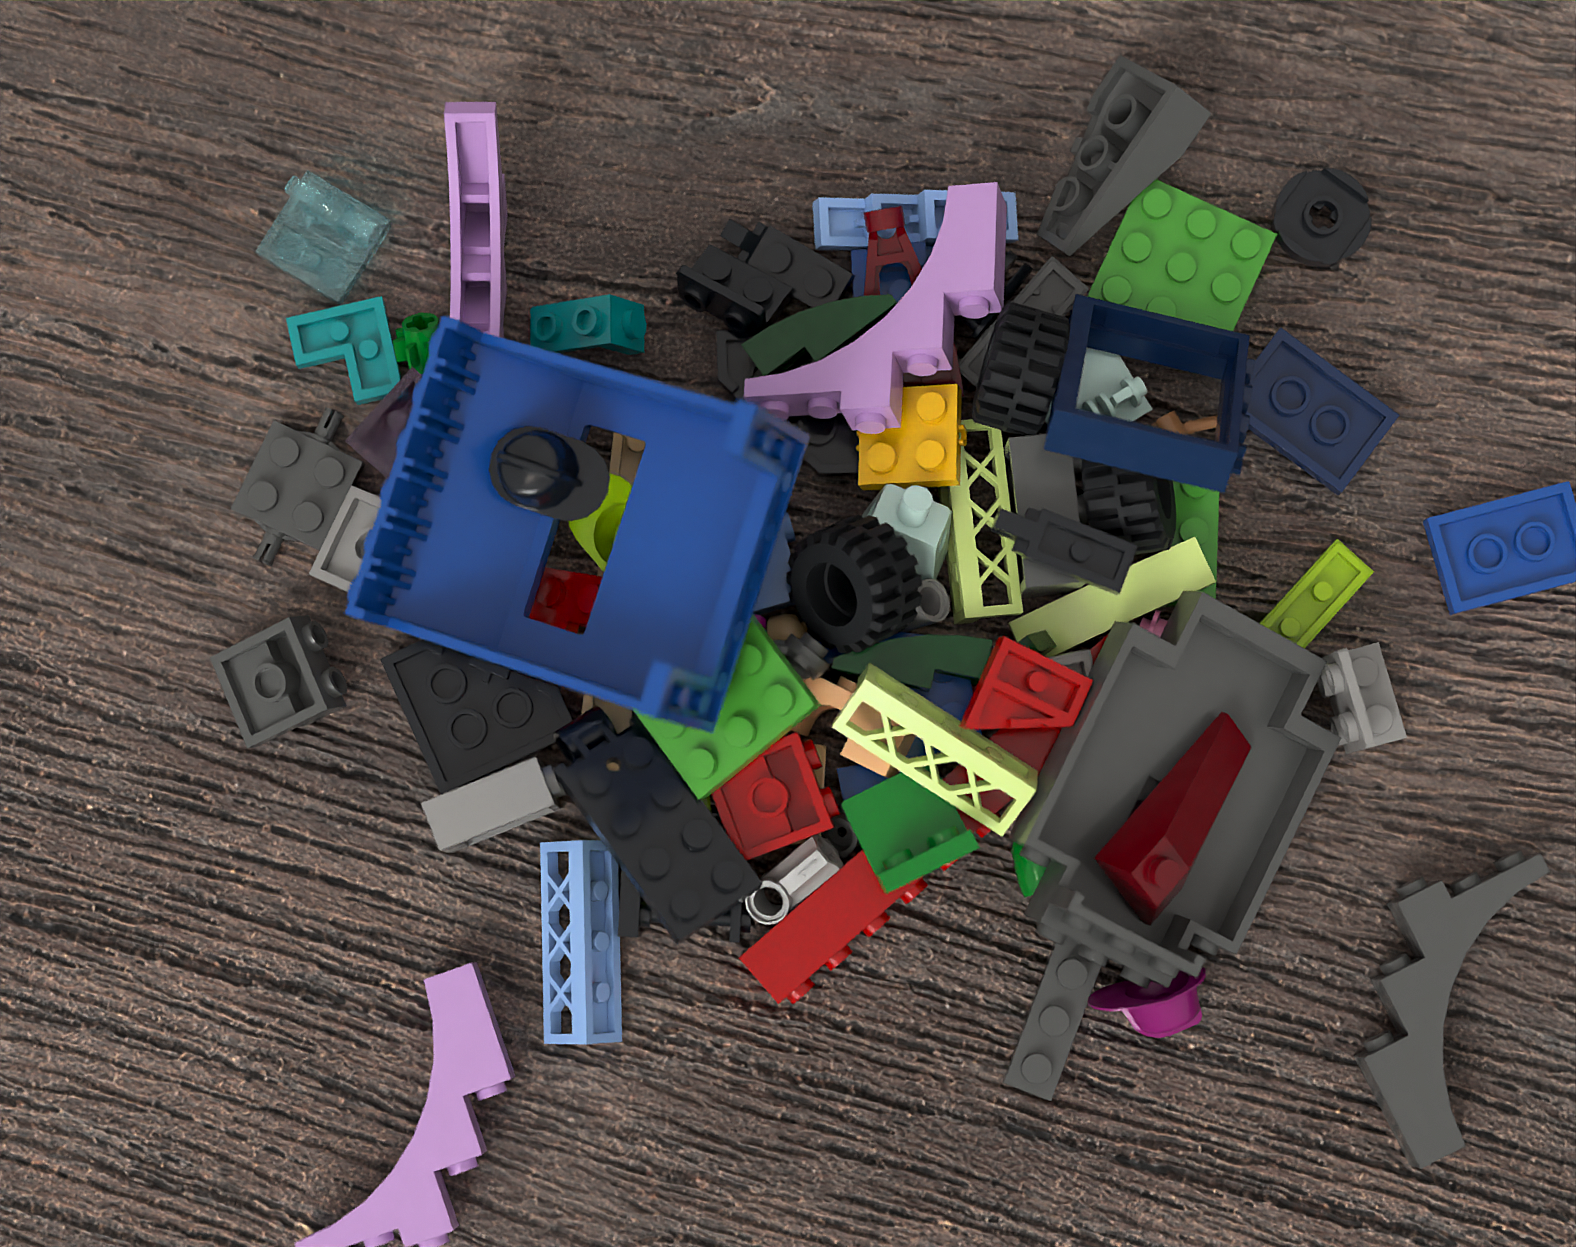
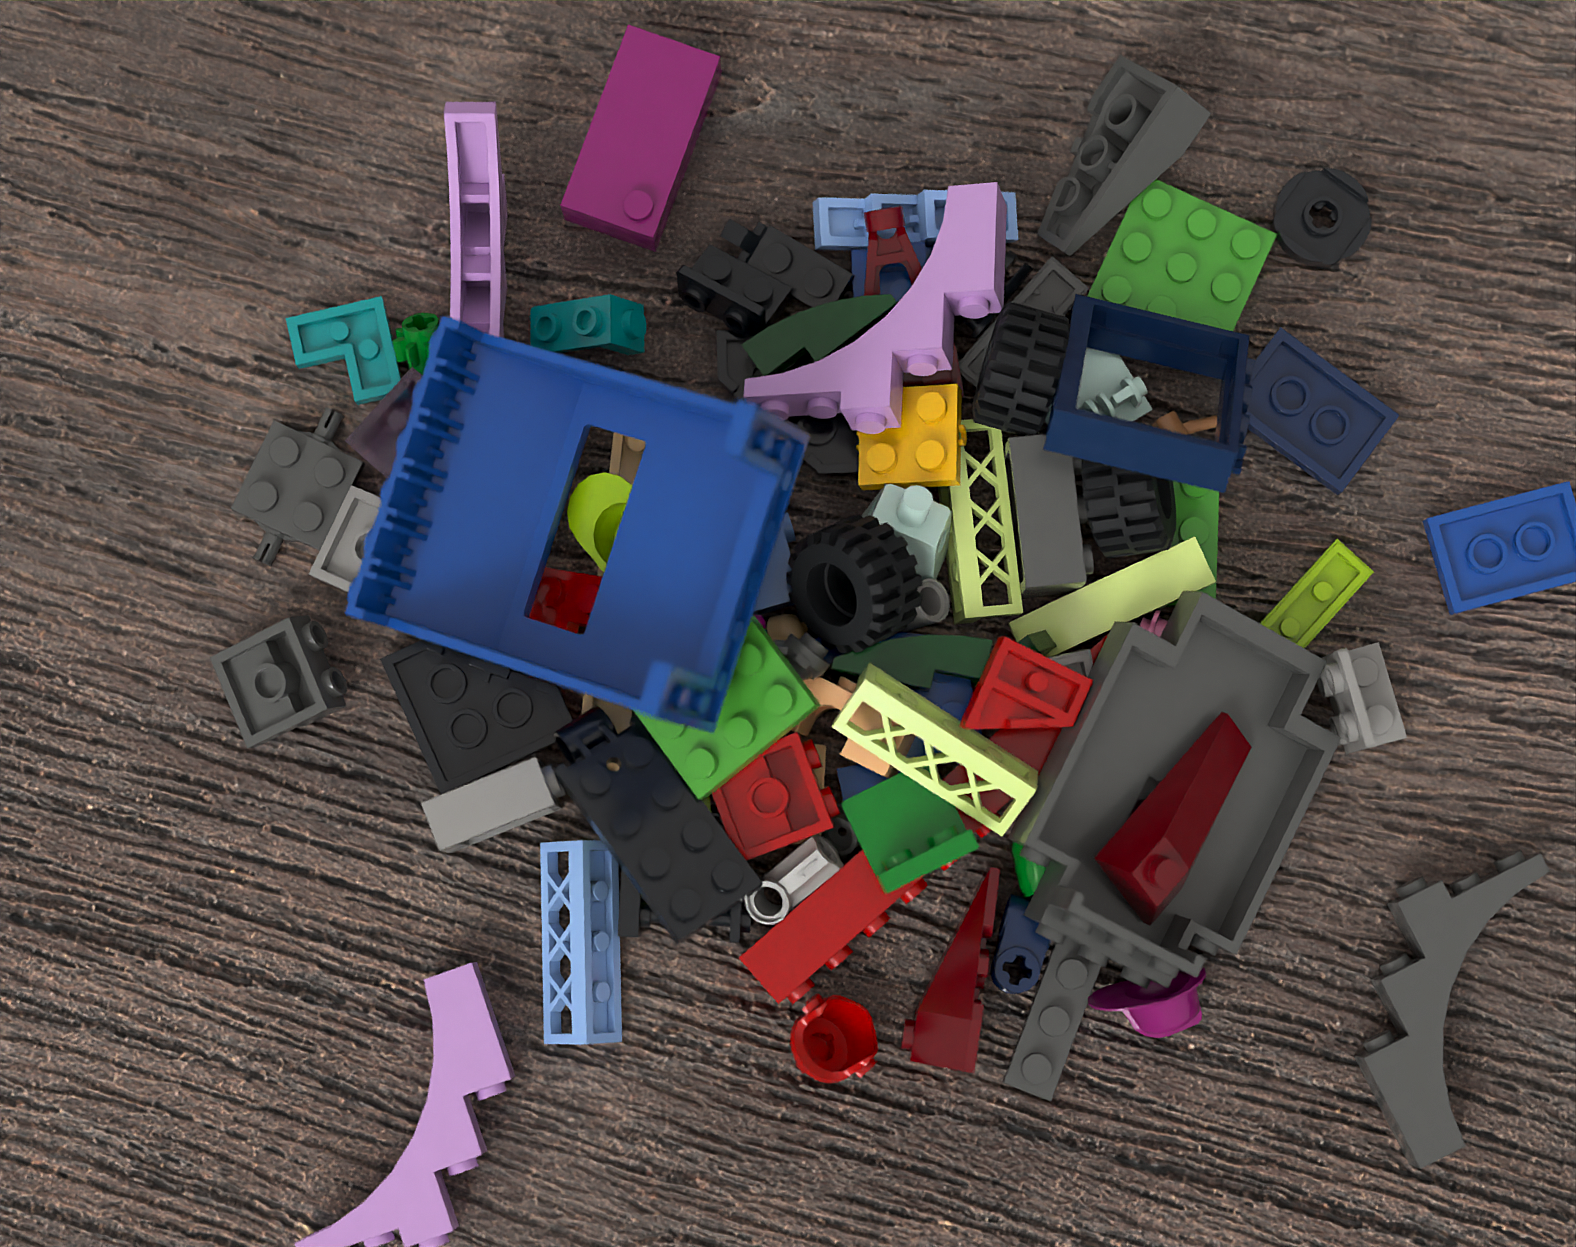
(323, 237): clear light blue plate -> none
(549, 473): black piece -> none
(641, 138): none -> magenta brick
(833, 1039): none -> red cap
(949, 1011): none -> dark red wedge
(1018, 940): none -> dark blue piece
(1068, 547): black hinge -> none

